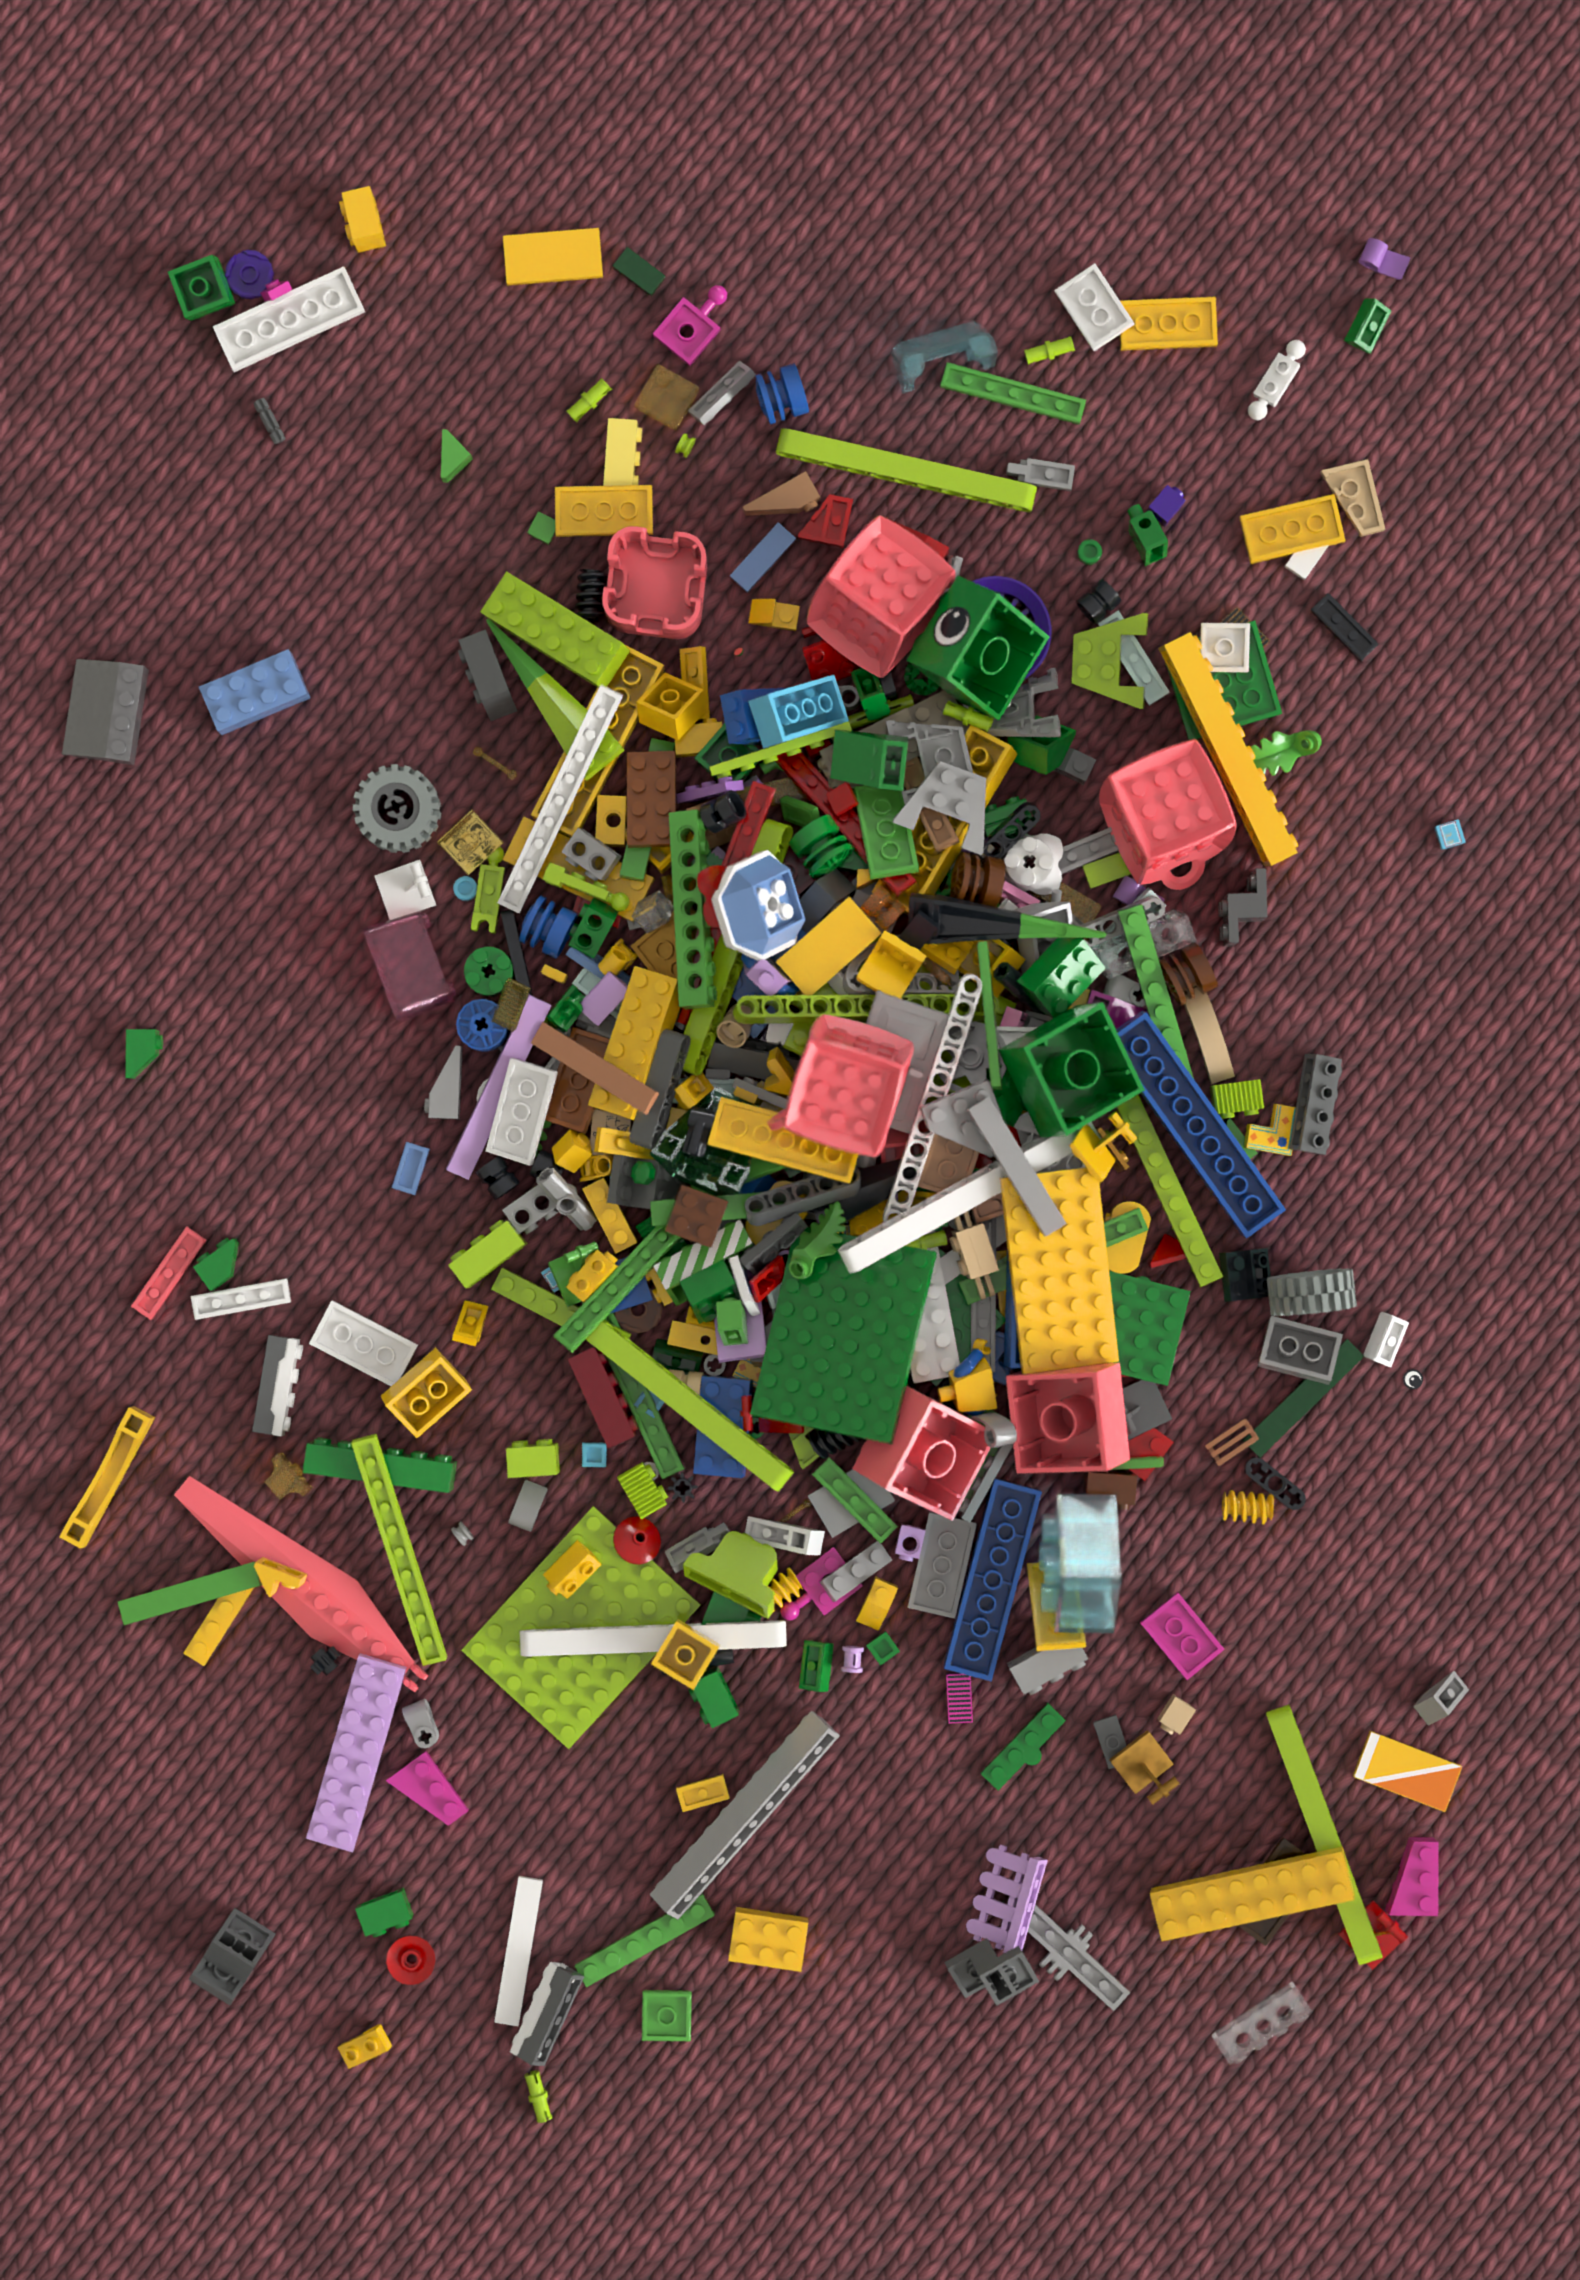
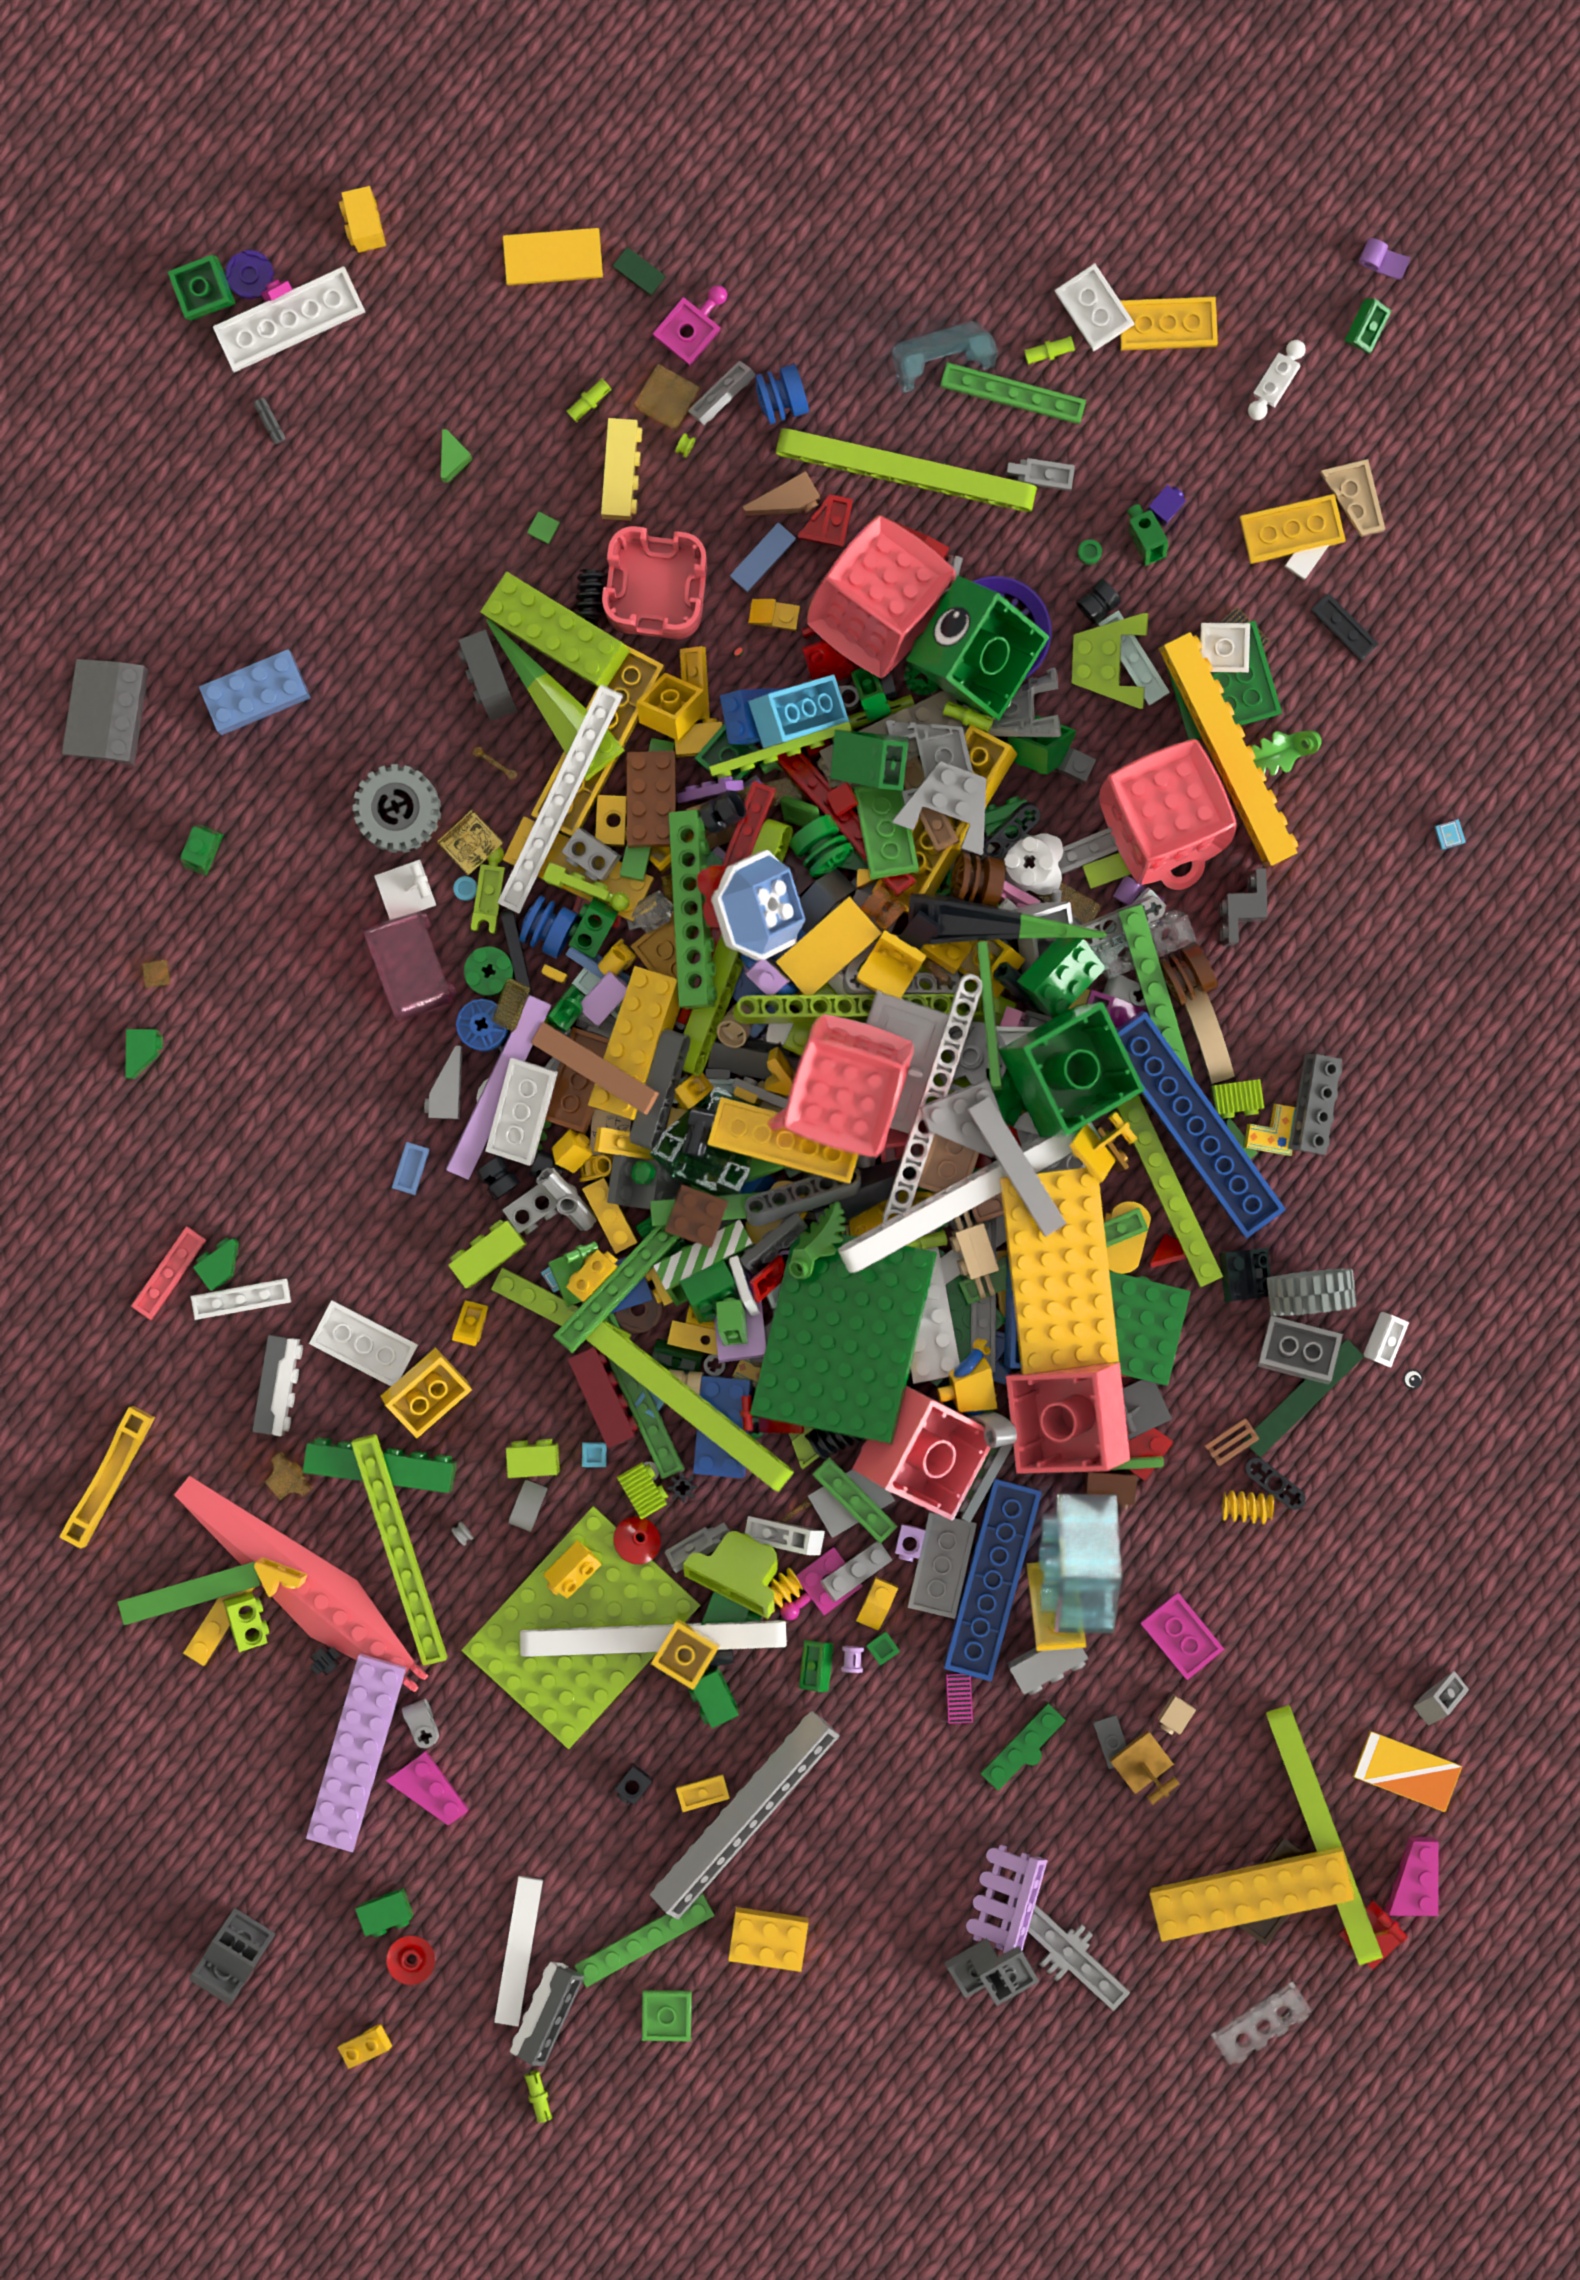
(156, 973): none -> clear yellow tile
(201, 849): none -> green torso
(242, 1622): none -> lime brick
(602, 509): yellow tile -> none
(638, 1775): none -> black brick

